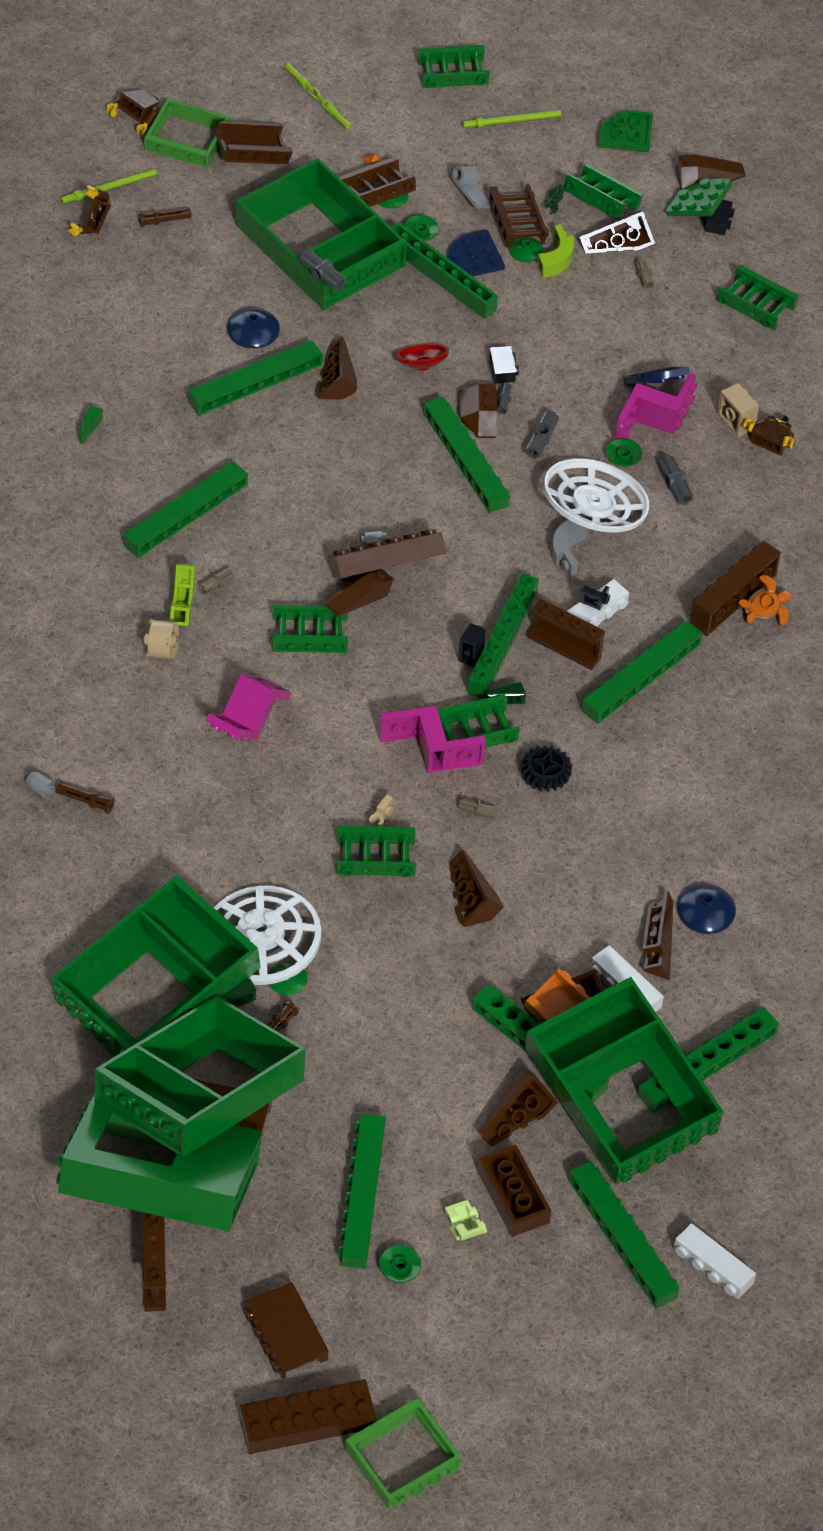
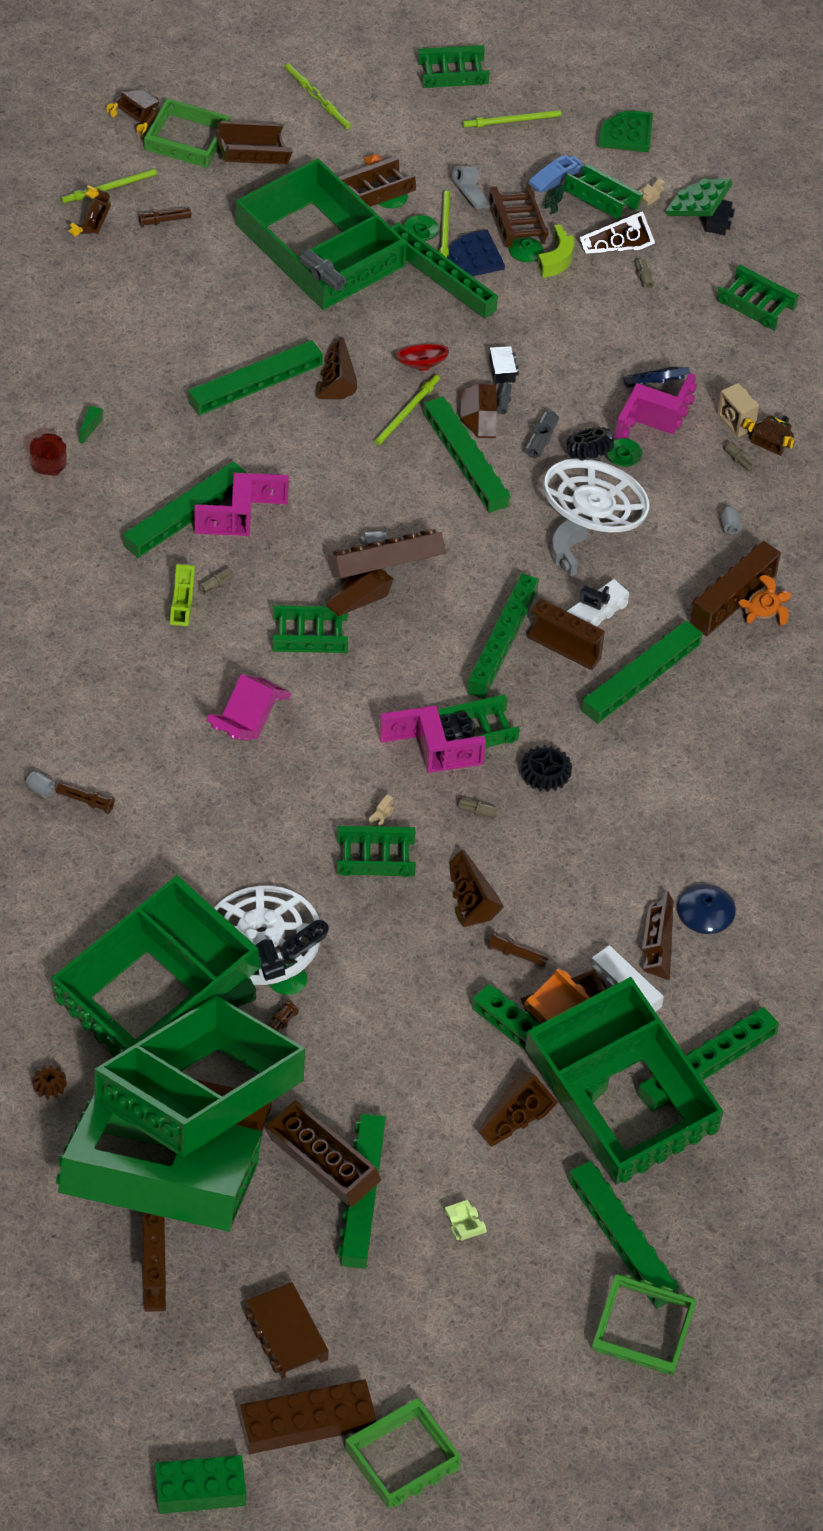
(48, 454): none -> clear red brick
(49, 1082): none -> reddish brown gear
(162, 639): tan brick -> none
(200, 1484): none -> green brick
(237, 518): none -> dark pink bracket
(253, 328): dark blue dish -> none
(271, 965): none -> black piece
(306, 932): none -> black beam
(323, 1153): none -> reddish brown brick
(400, 1256): green dish -> none
(425, 389): none -> lime bar
(445, 224): none -> lime bar
(457, 726): none -> black dish
(471, 645): black brick -> none
(509, 947): none -> reddish brown pin
(514, 1190): reddish brown brick -> none
(515, 693): dark green slope -> none
(555, 172): none -> medium blue slope
(590, 443): none -> black gear
(646, 1288): none -> bright green window
(652, 193): none -> tan plate
(675, 479): dark grey piece -> none
(694, 168): reddish brown wedge -> none
(714, 1261): white brick -> none
(731, 520): none -> light grey brick
(740, 456): none -> dark tan axle

